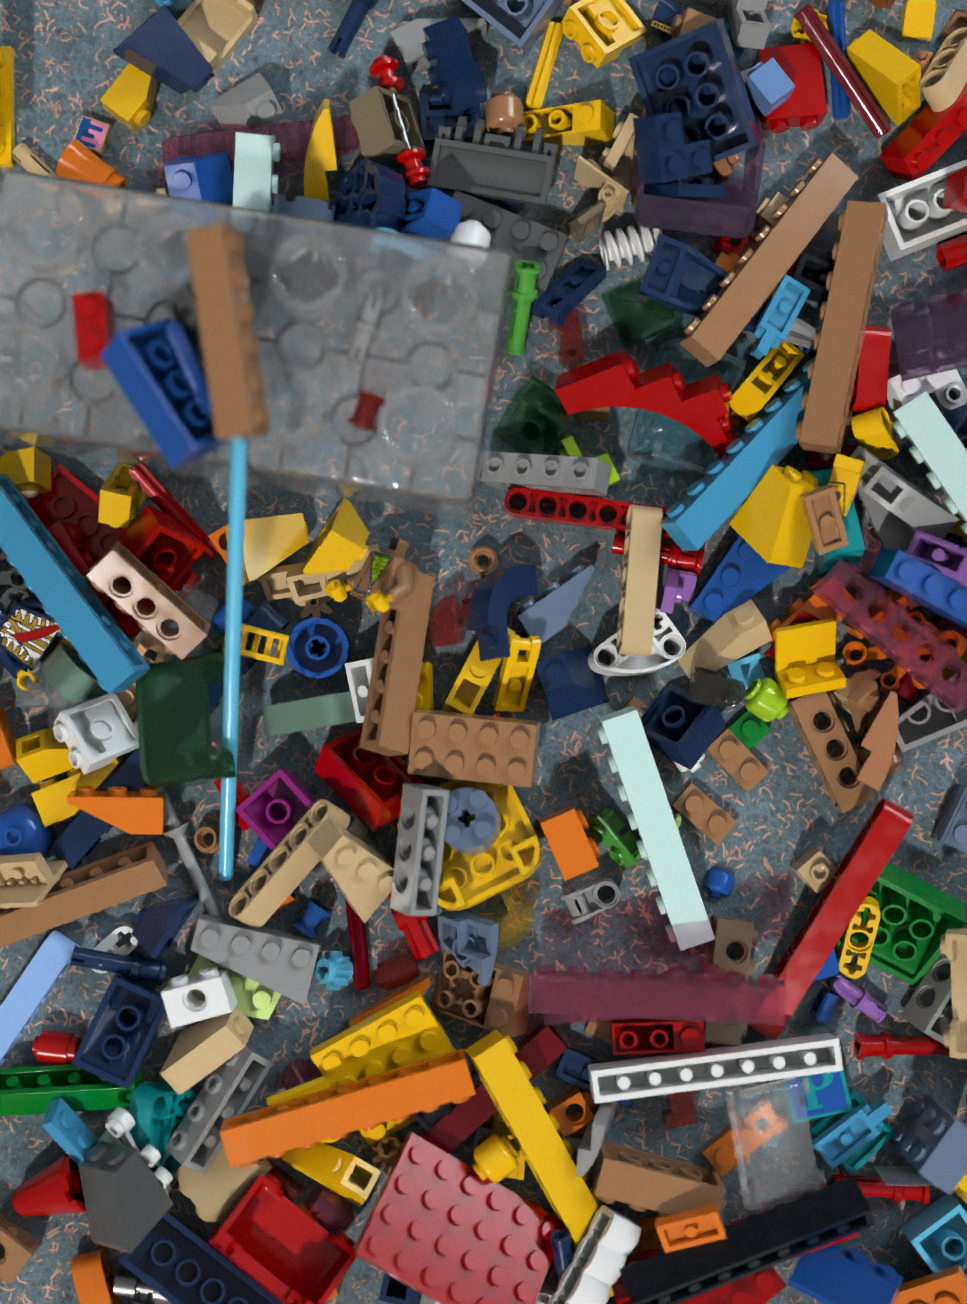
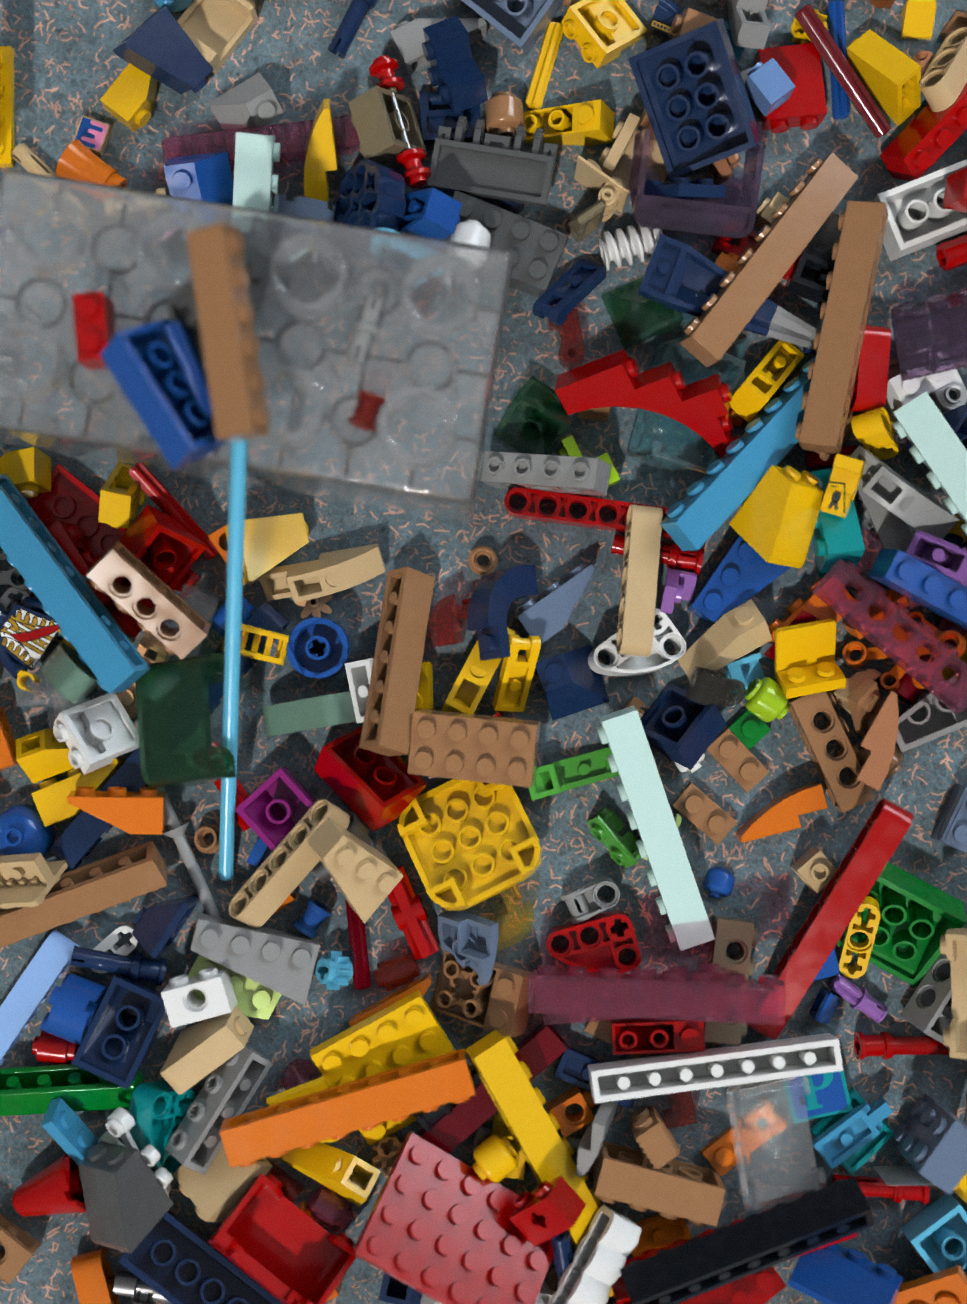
(73, 1008): none -> blue brick
(338, 542): yellow slope -> none
(383, 581): torso -> none
(419, 849): light grey brick -> none
(482, 830): sand blue brick -> none
(523, 294): bright green pin -> none
(547, 1210): none -> red brick
(568, 841): orange brick -> none
(571, 773): none -> bright green slope
(600, 951): none -> red beam
(653, 1136): none -> medium nougat brick
(662, 150): dark blue brick -> none
(690, 1228): orange plate -> none
(778, 315): dark azure hinge -> none
(783, 813): none -> orange slope
(824, 519): medium nougat plate -> none

